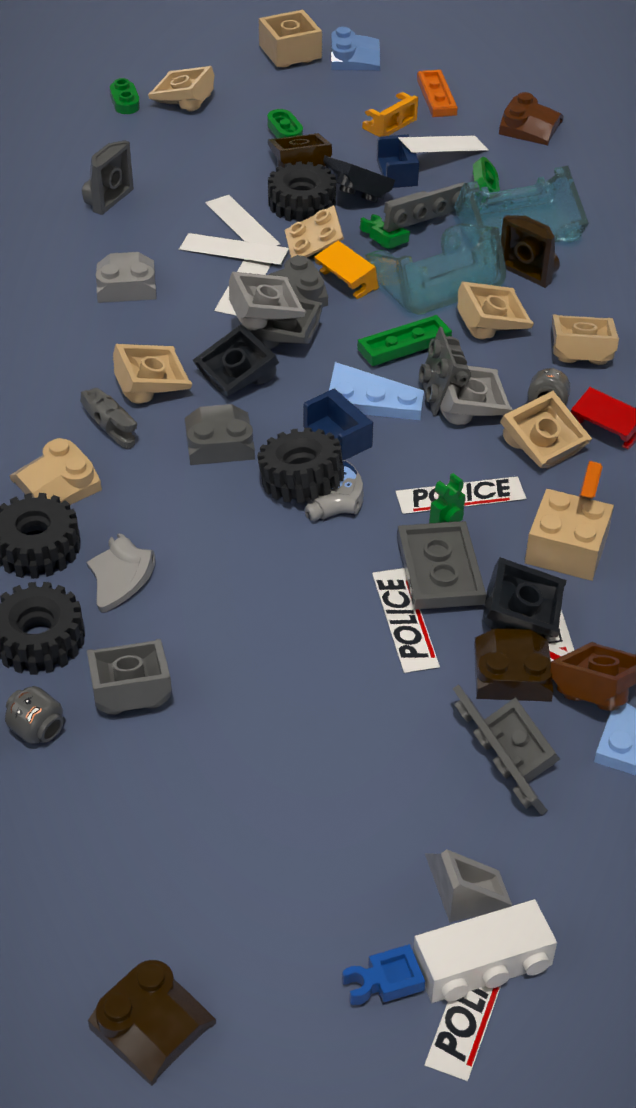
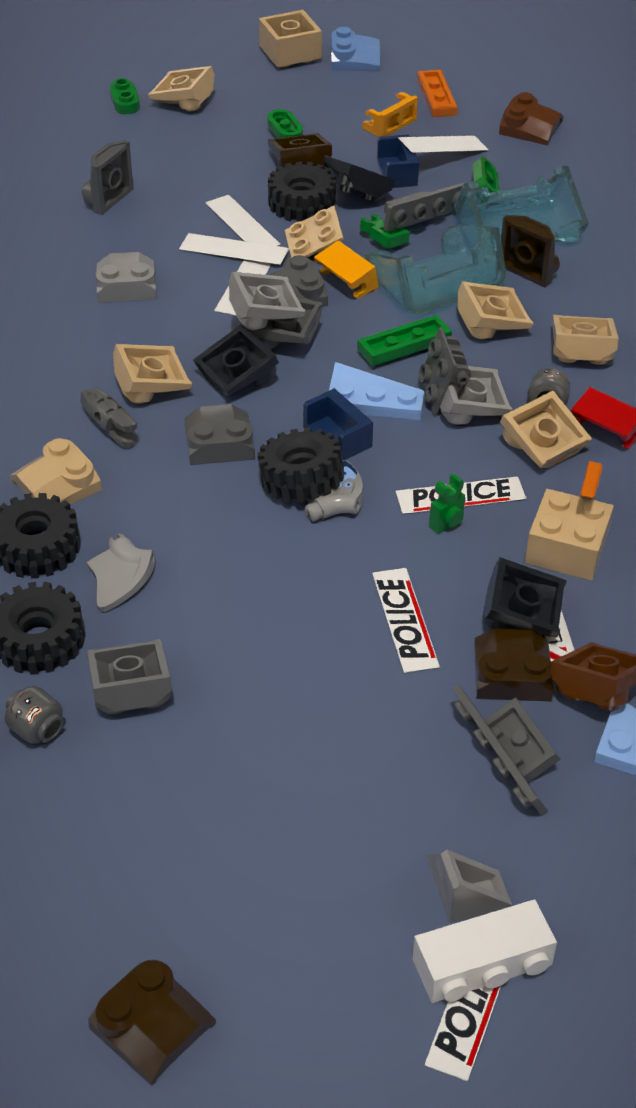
(390, 973): blue plate -> none
(440, 565): dark grey plate -> none

